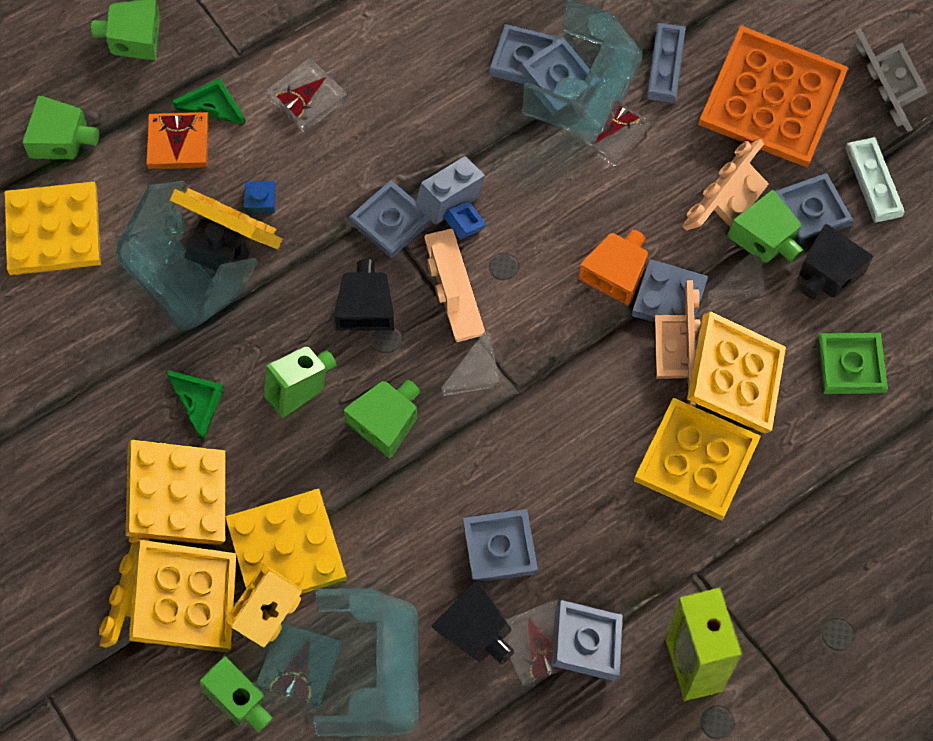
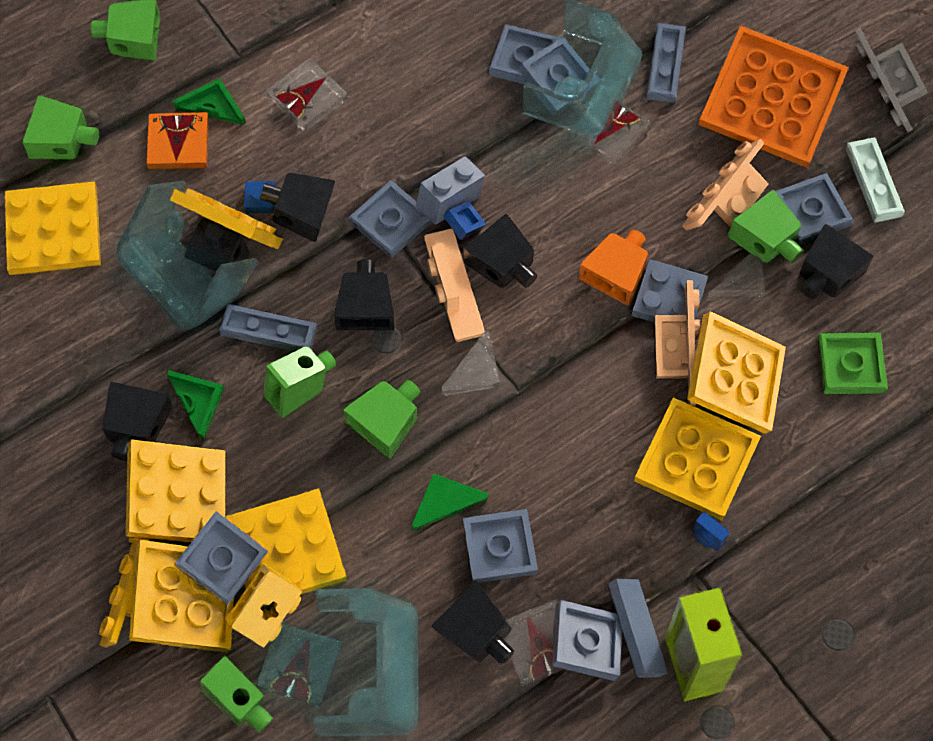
(133, 415): none -> black torso
(221, 558): none -> sand blue tile
(267, 328): none -> sand blue tile
(300, 203): none -> black torso
(445, 499): none -> green tile
(502, 254): none -> black torso
(637, 628): none -> sand blue tile
(710, 532): none -> blue plate

